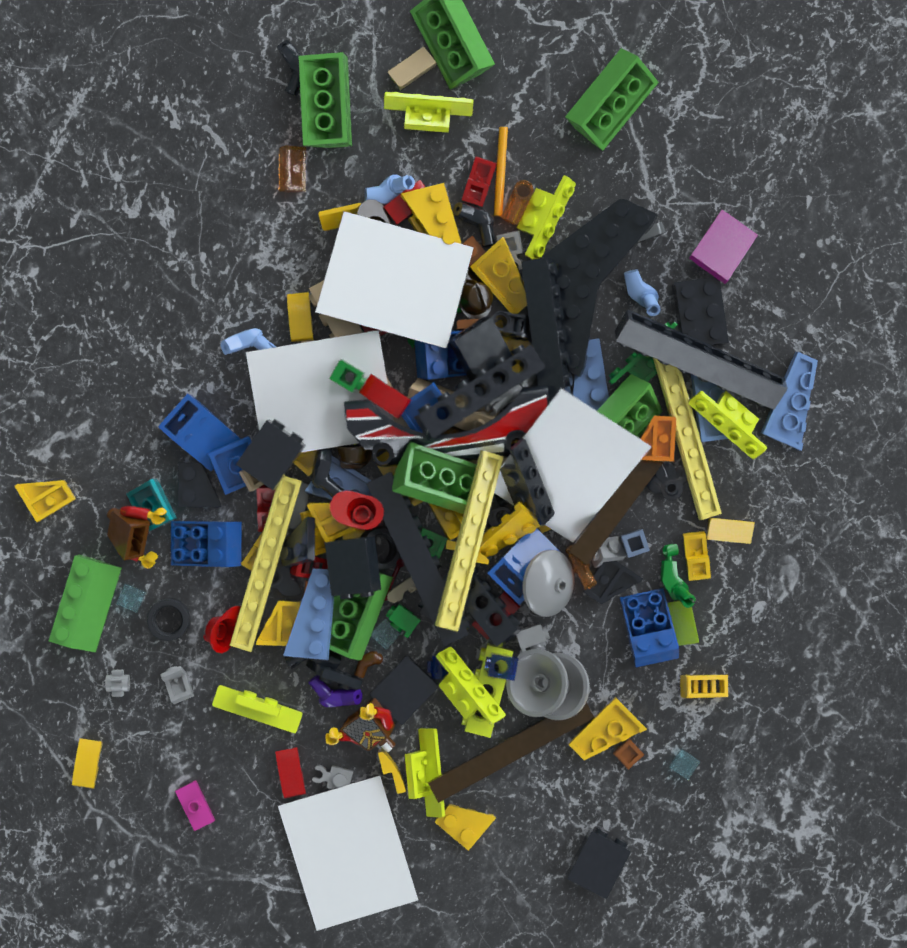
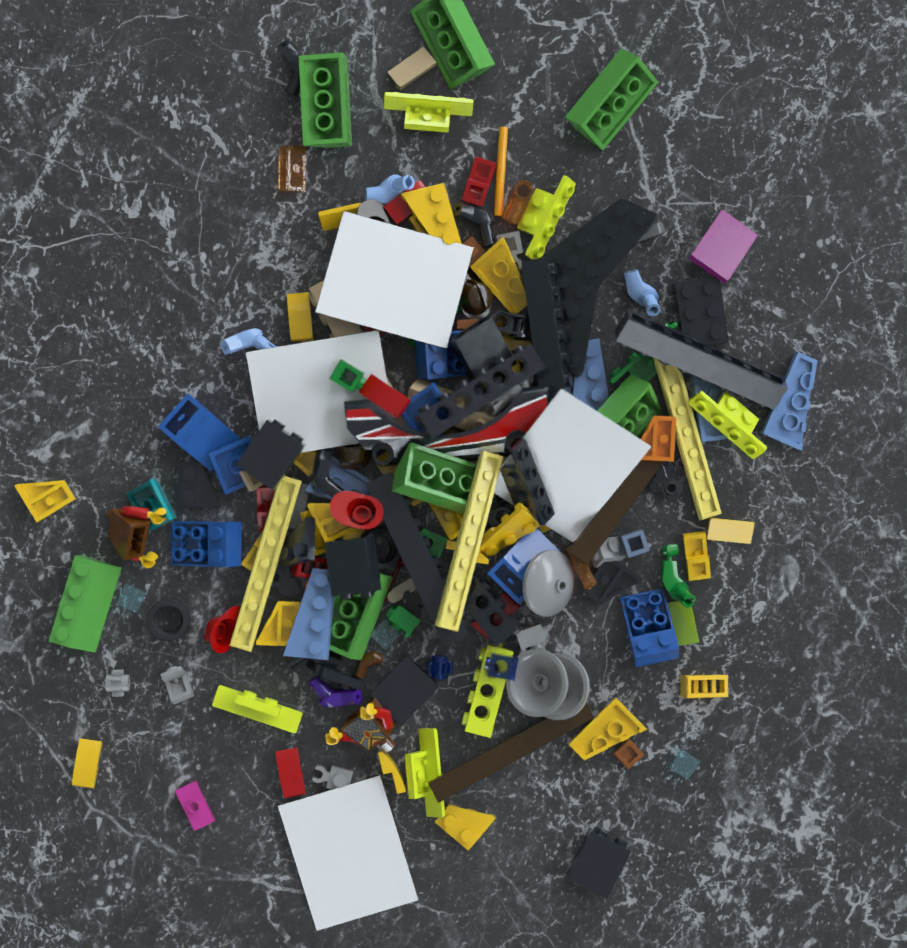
(466, 690): neon yellow bracket -> none

